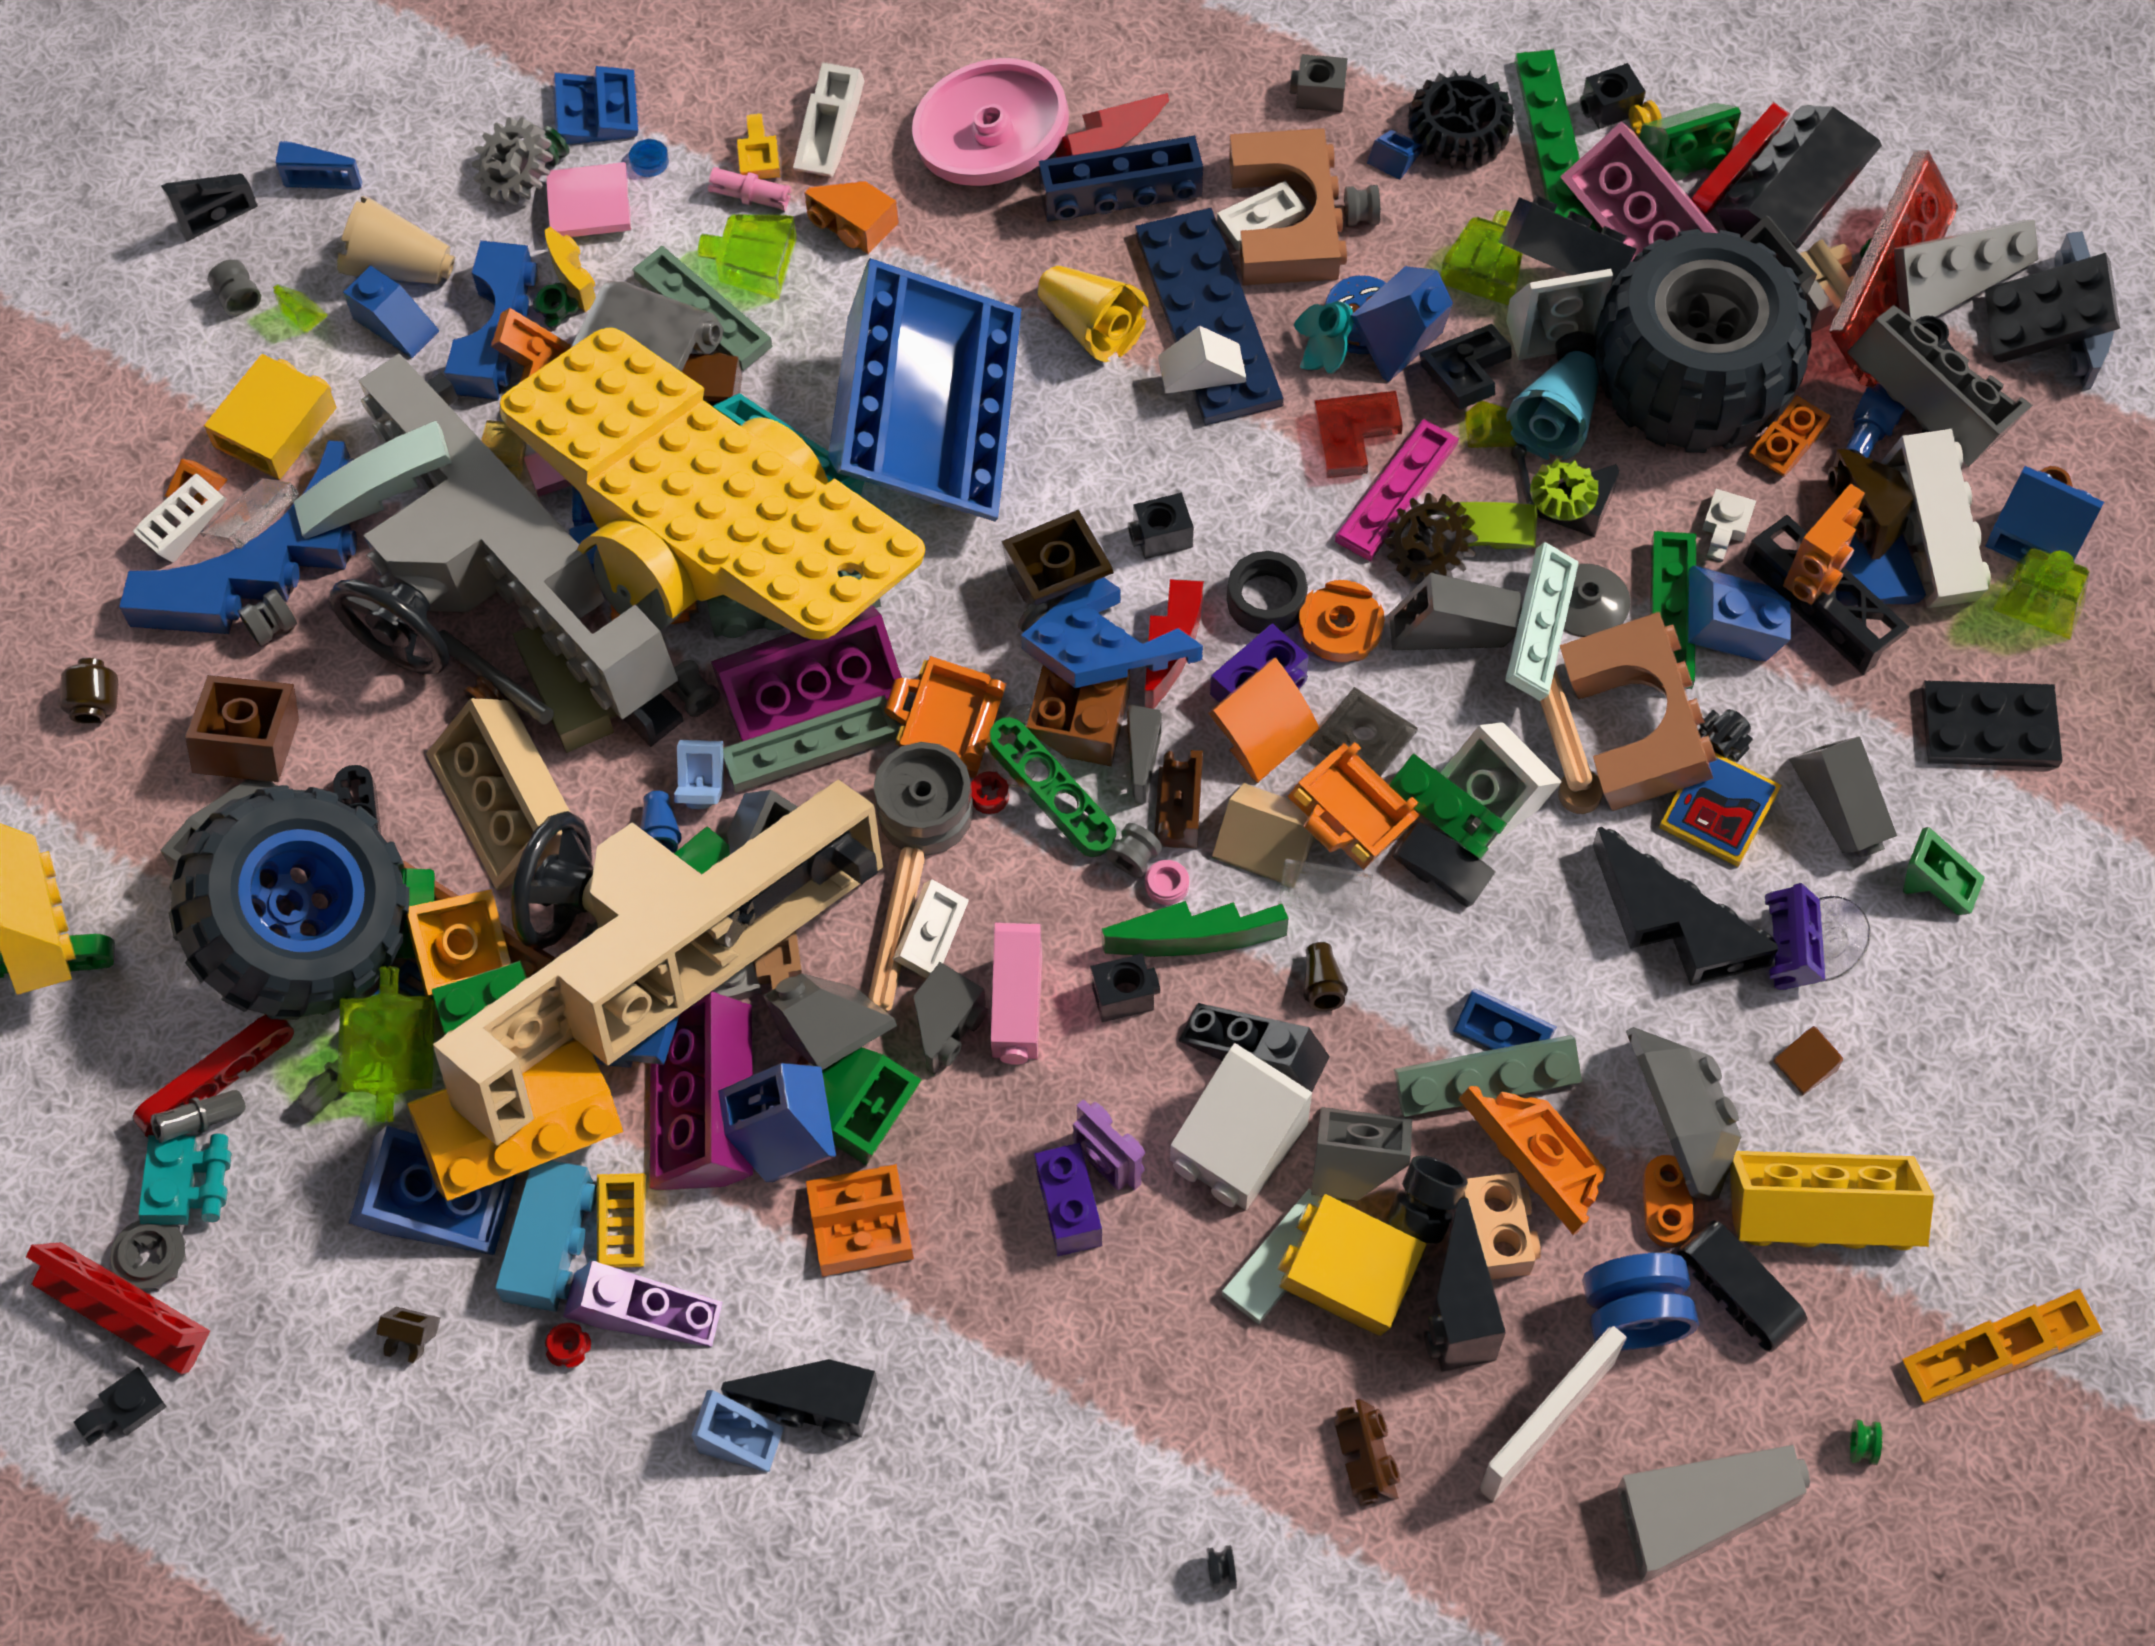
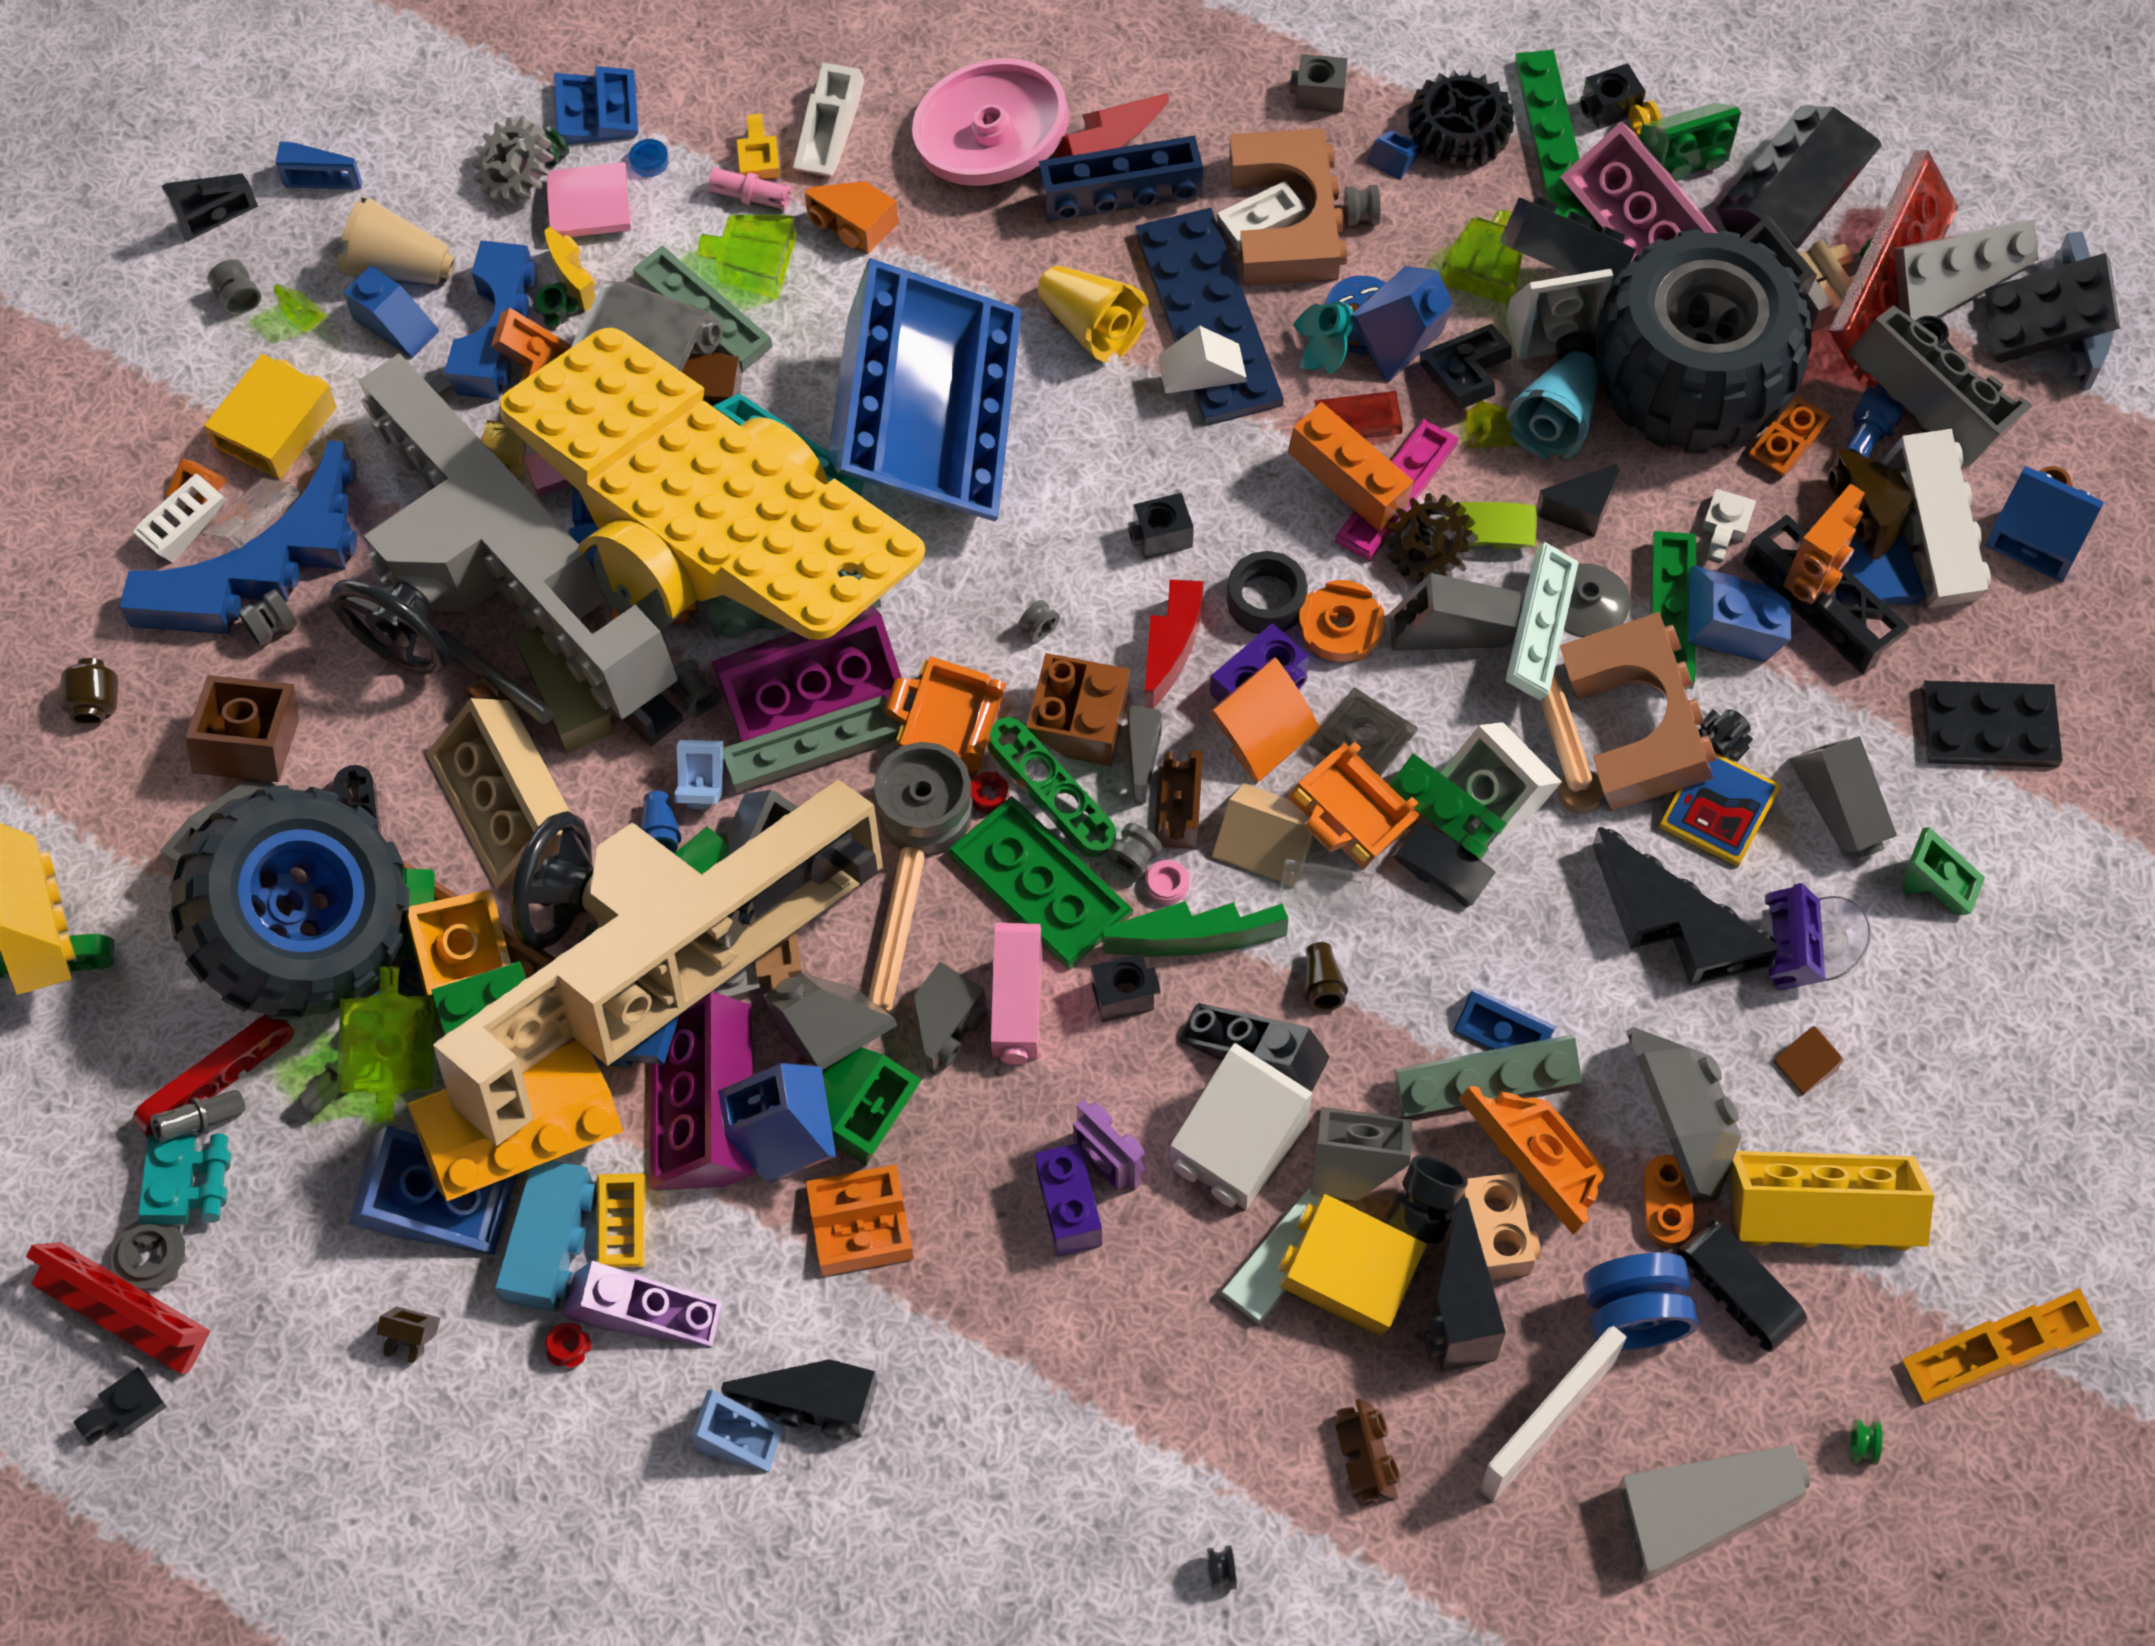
(370, 478): light aqua slope -> none
(930, 928): white plate -> none
(1039, 881): none -> green tile
(1054, 558): dark brown slope -> none
(1090, 648): blue wing -> none
(1350, 466): none -> orange brick
(1519, 453): black hinge -> none
(1554, 501): lime gear -> none
(1740, 158): red beam -> none
(2045, 591): clear neon green torso -> none

